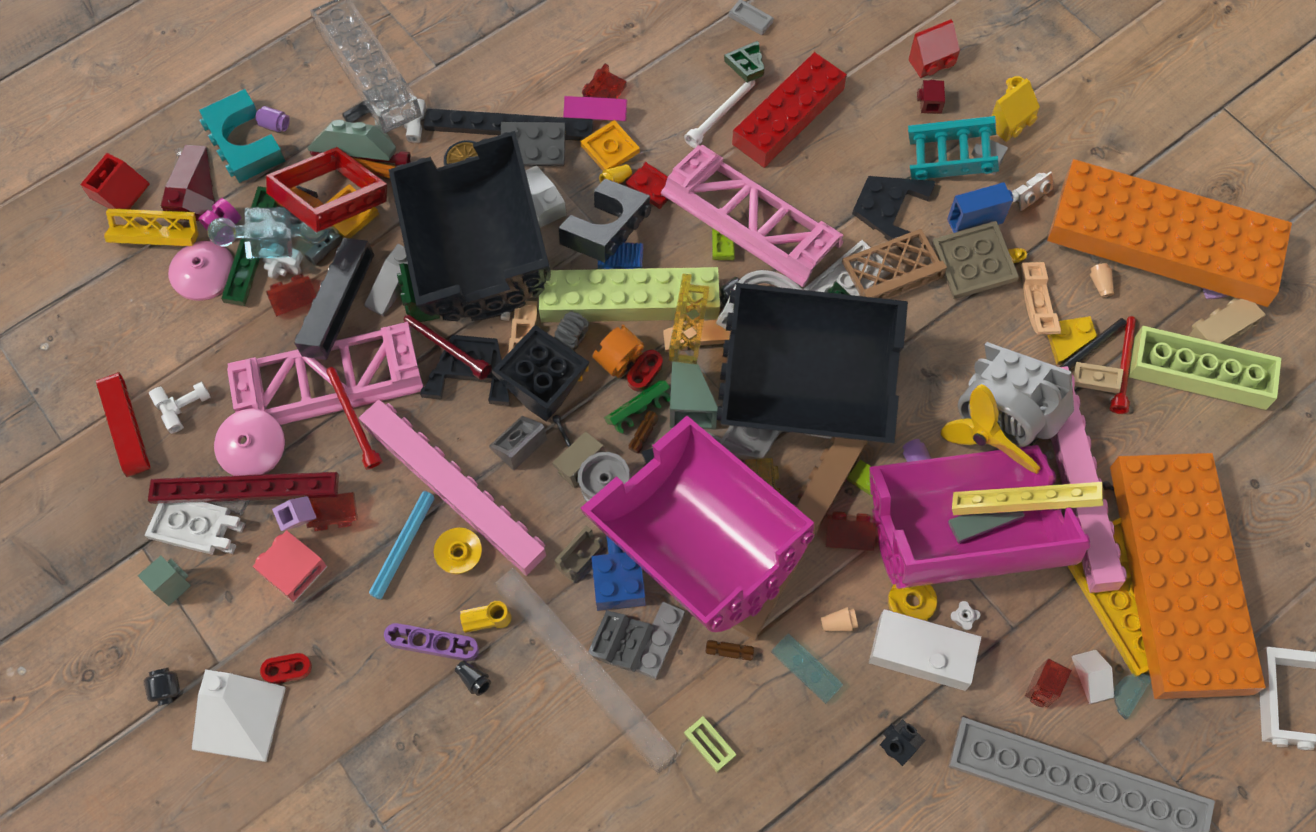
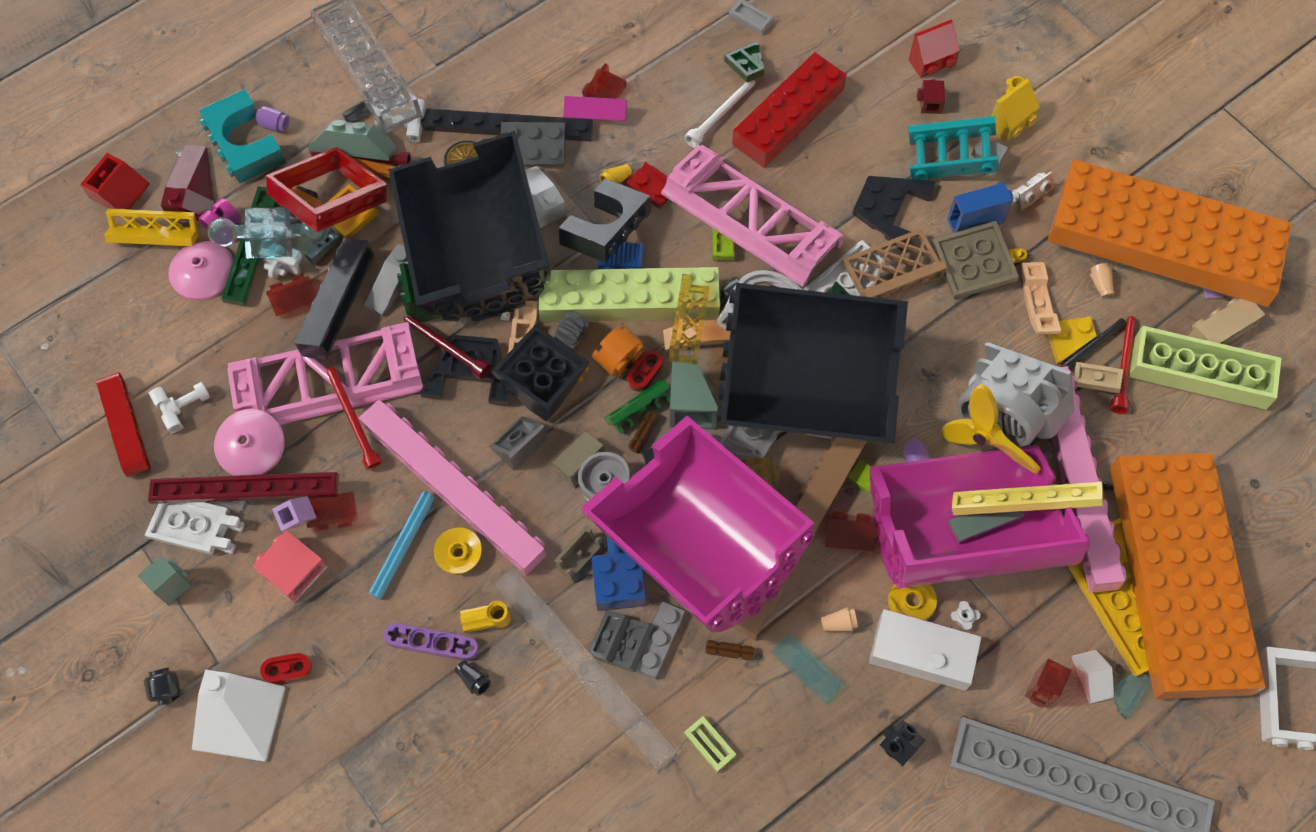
(556, 419): black hinge -> none
(610, 146): light orange plate -> none

